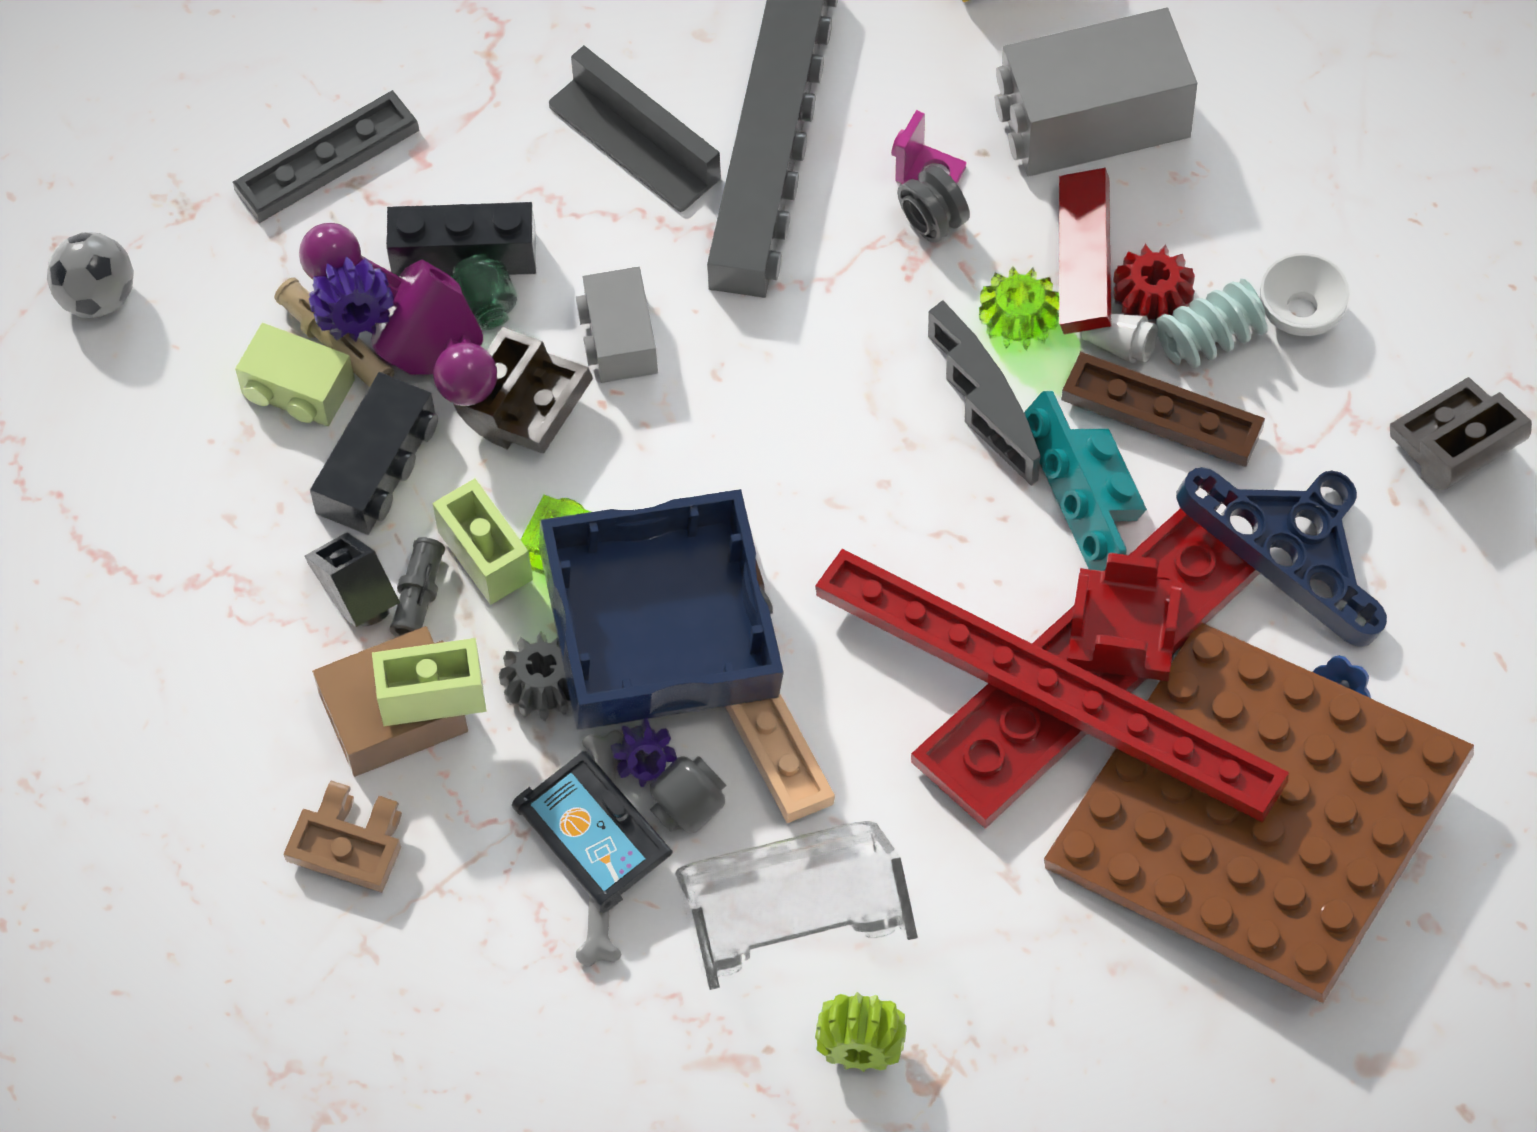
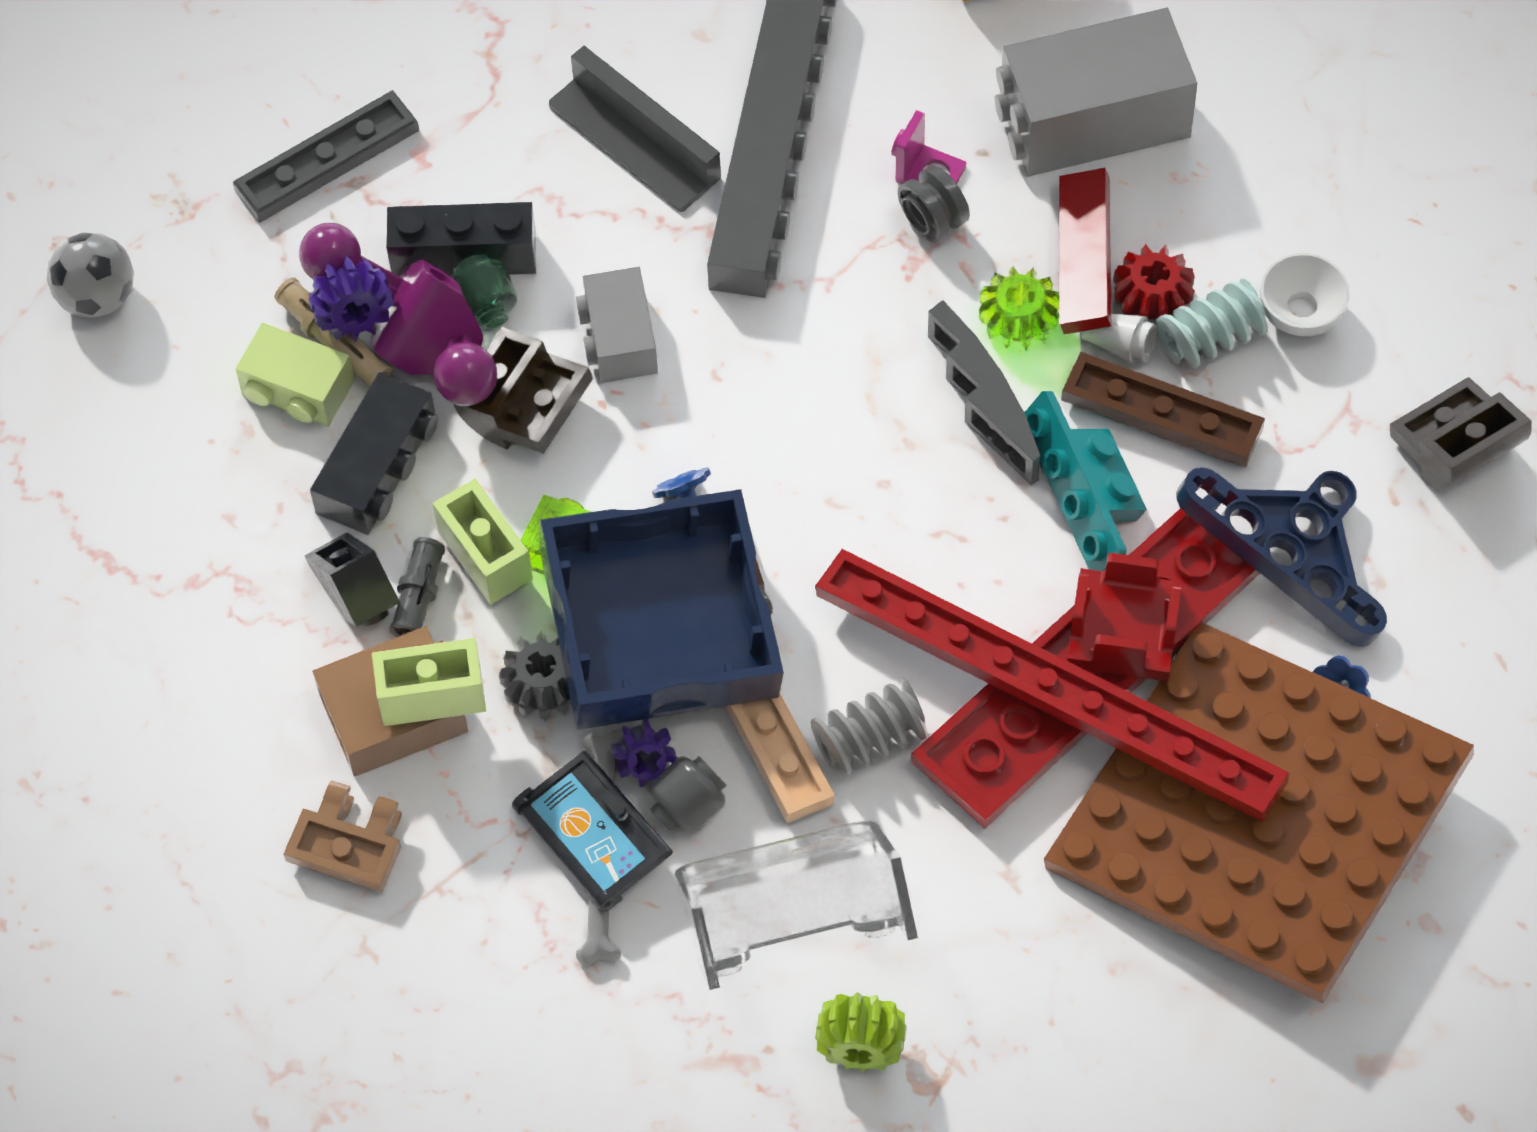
(682, 485): none -> blue plant
(869, 726): none -> light grey piece

